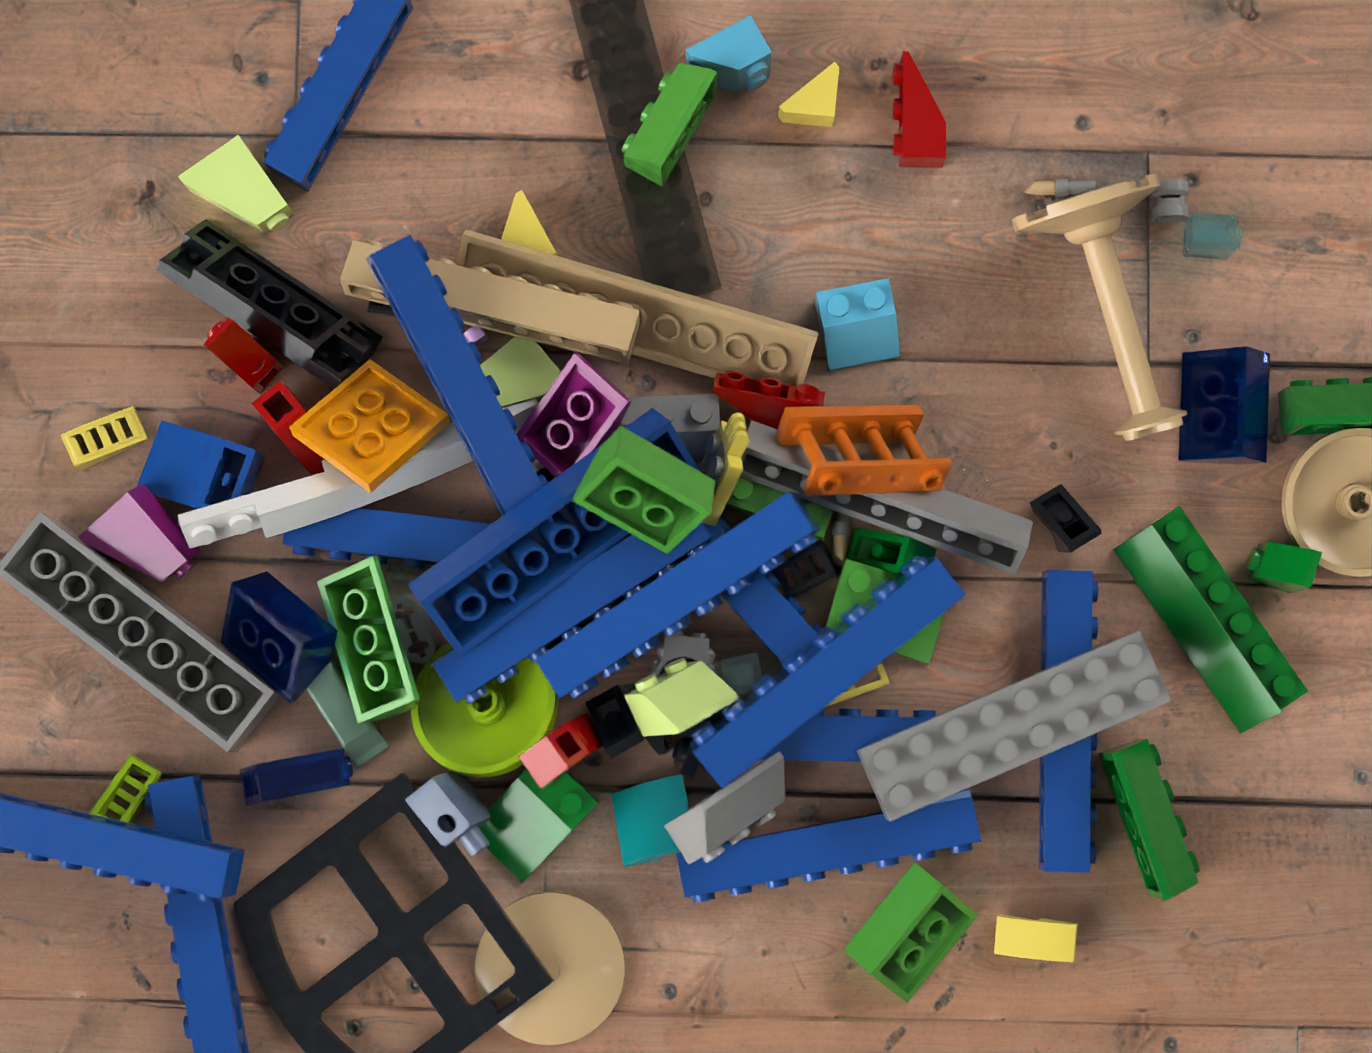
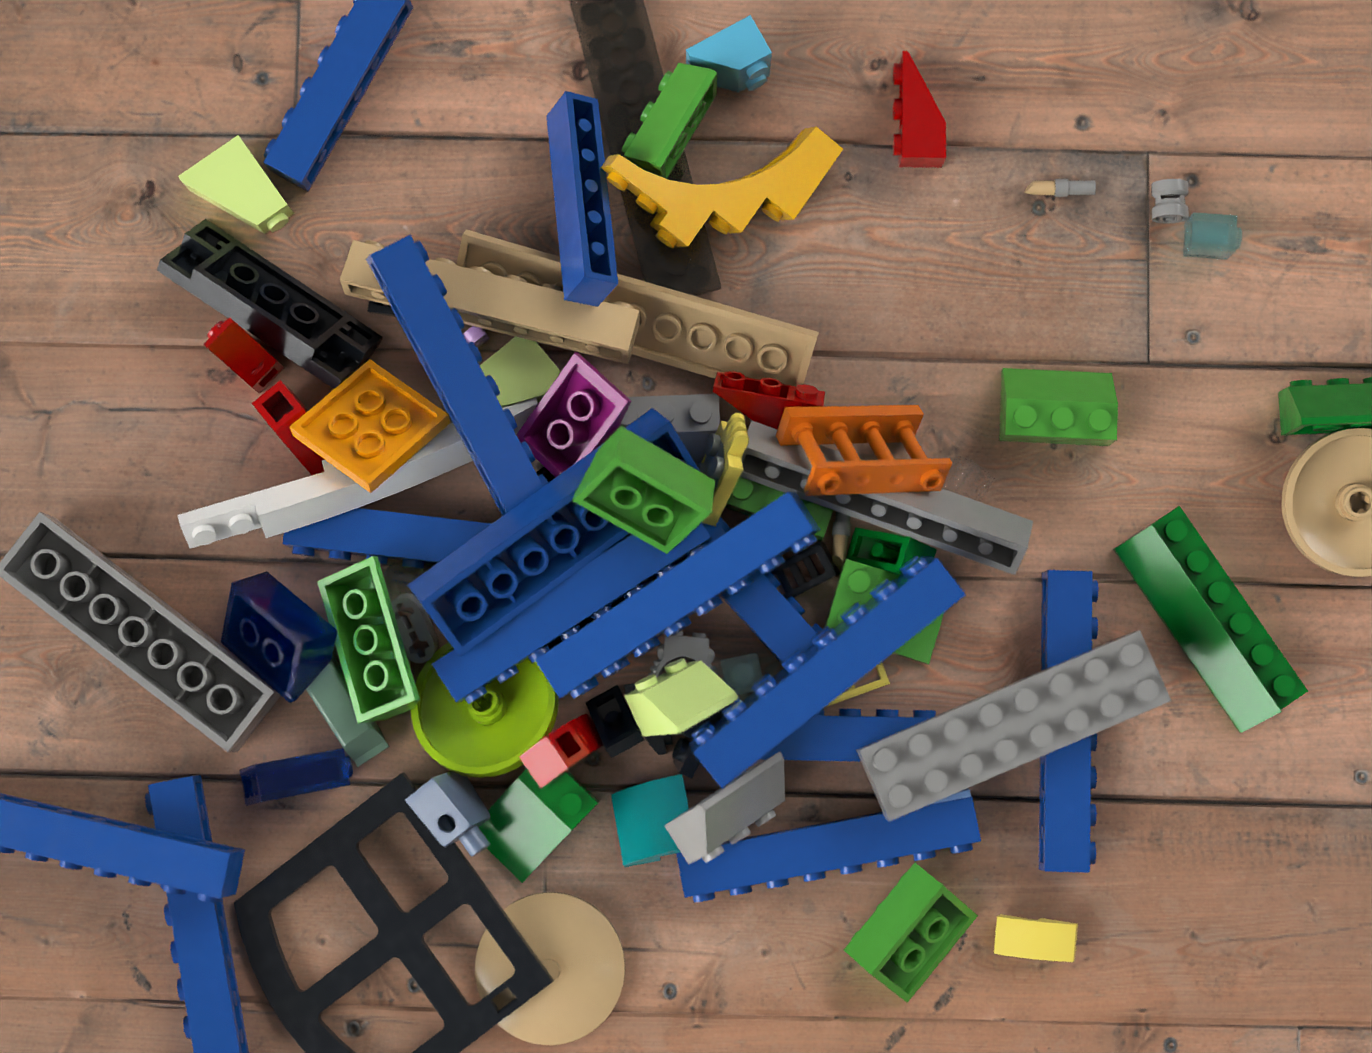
(99, 426): light yellow slope -> none
(114, 789): lime slope -> none
(142, 536): slope -> none
(198, 467): blue slope -> none
(524, 227): light yellow slope -> none
(581, 200): none -> blue brick
(684, 207): none -> yellow arch
(814, 102): light yellow slope -> none
(857, 324): medium azure slope -> none
(1058, 407): none -> bright green slope
(1065, 519): black slope -> none
(1091, 222): tan piece -> none
(1149, 818): green slope -> none
(1225, 406): clear blue slope -> none
(1283, 566): green slope -> none

